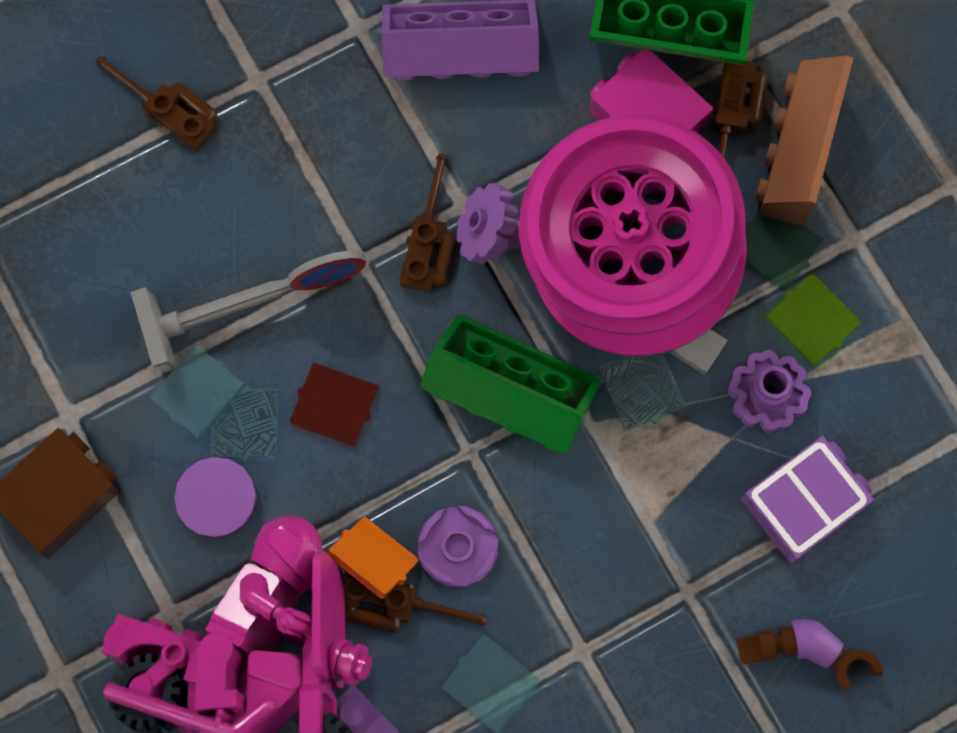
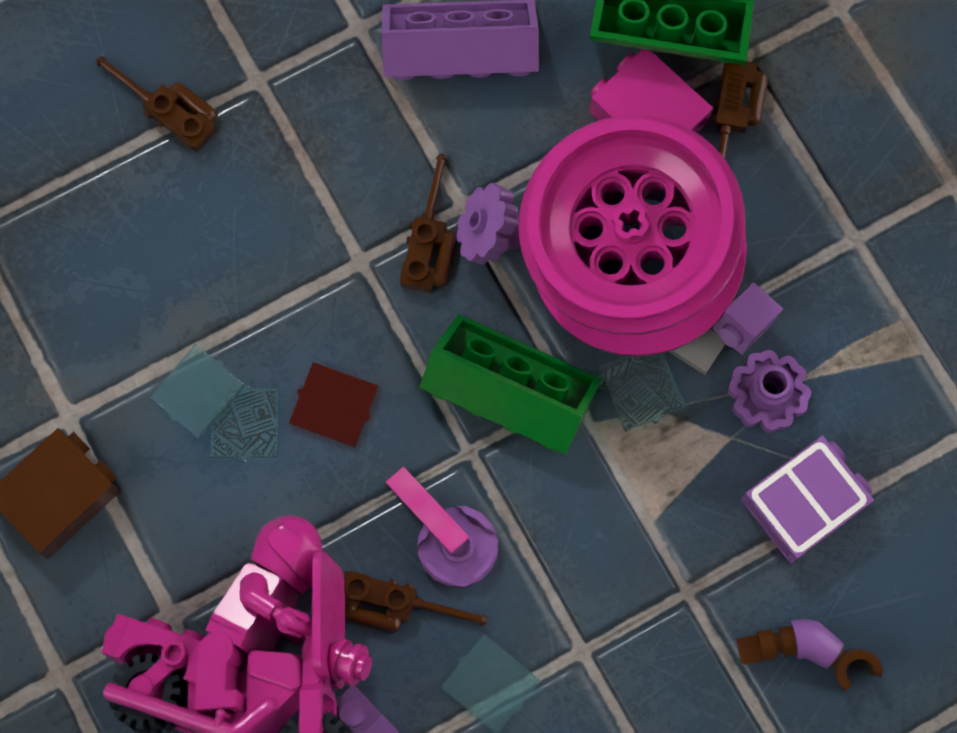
(158, 328): light grey piece -> none
(215, 497): medium lavender tile -> none
(373, 557): orange piece -> none
(427, 510): none -> dark pink sticker
(747, 319): none -> medium lavender brick
(779, 248): clear green piece -> none
(804, 139): nougat slope -> none
(813, 319): clear neon green piece -> none

